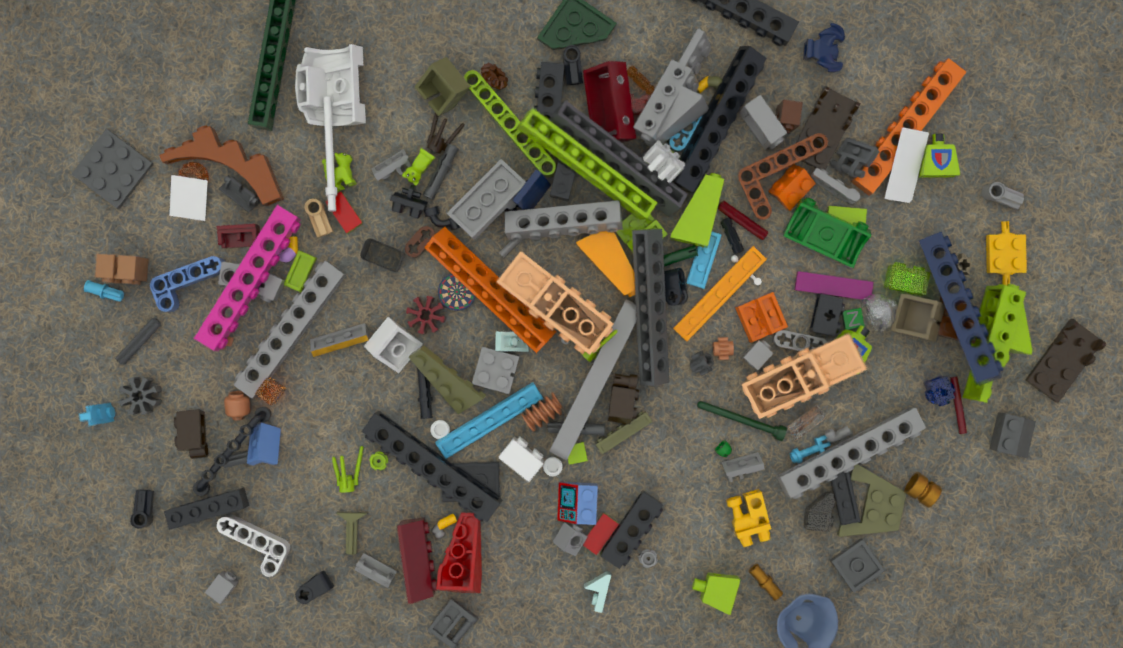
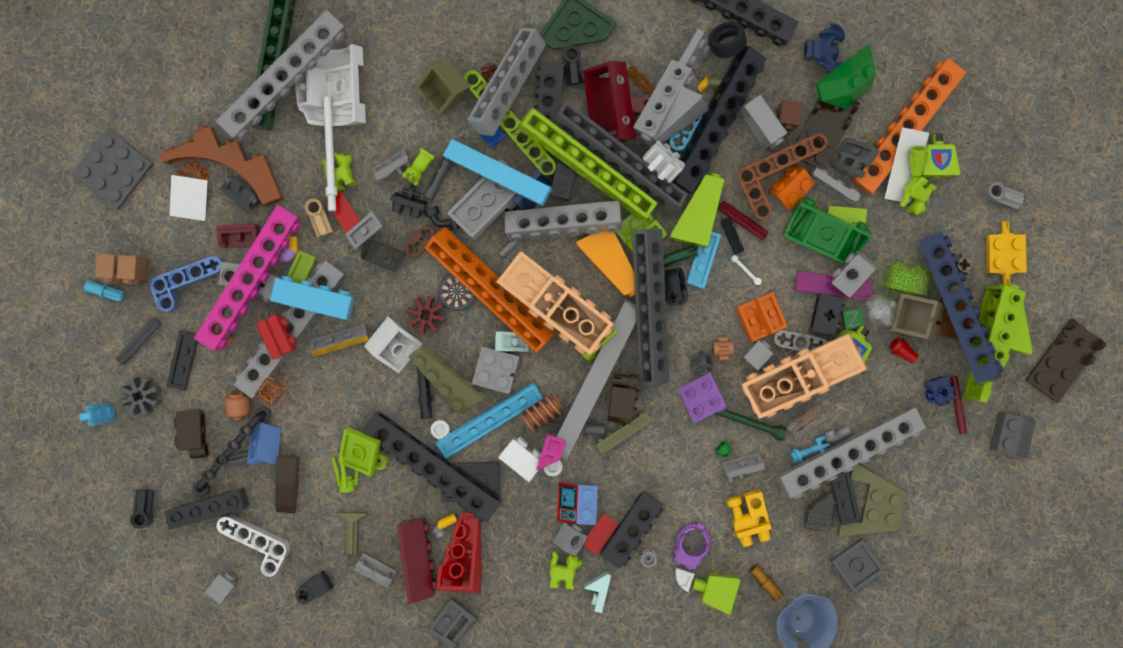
(182, 360): none -> black tile
(276, 336): none -> red brick
(283, 64): none -> light grey brick
(286, 483): none -> dark brown slope
(311, 298): none -> medium azure brick
(359, 451): none -> lime tile
(365, 229): none -> light grey plate
(435, 142): dark brown plant -> none
(494, 140): none -> blue tile
(497, 172): none -> medium azure tile
(506, 81): none -> light grey brick
(551, 451): none -> dark pink tile
(563, 572): none -> lime animal
(577, 454): lime tile -> none
(684, 578): none -> white tile
(691, 560): none -> medium lavender piece
(702, 398): none -> medium lavender hinge
(719, 293): light orange tile -> none
(731, 48): none -> black tyre
(848, 80): none -> green wedge
(849, 284): none -> light grey brick
(903, 350): none -> red cone
(918, 158): none -> lime cone
(918, 191): none -> lime animal
(925, 491): pearl gold wheel -> none

